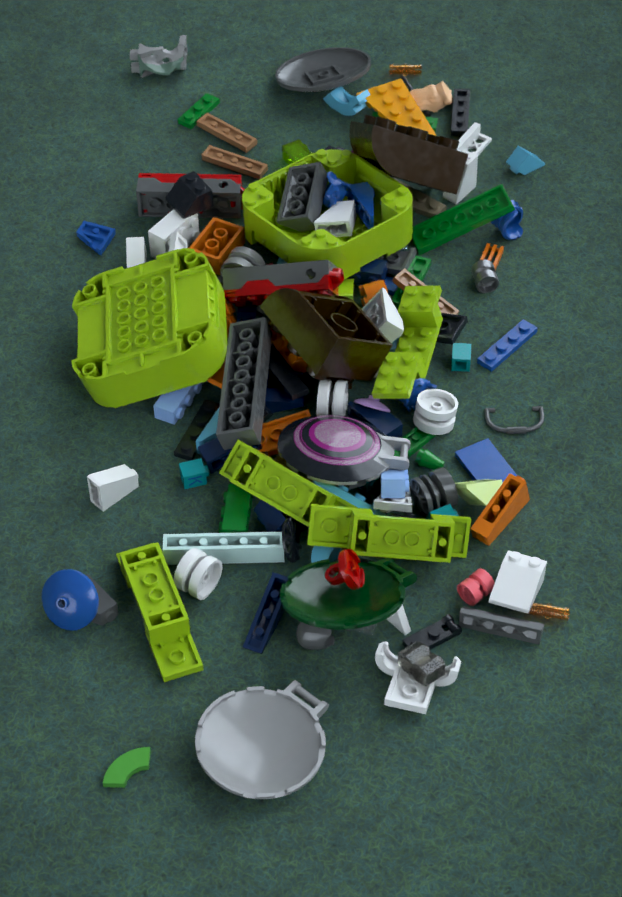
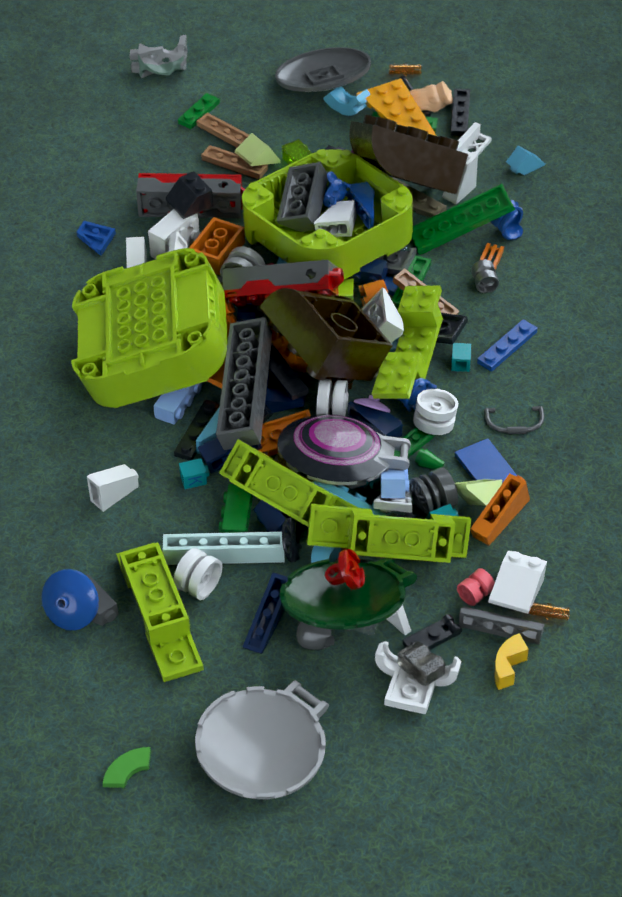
(256, 152): none -> yellowish green slope
(510, 653): none -> yellow brick

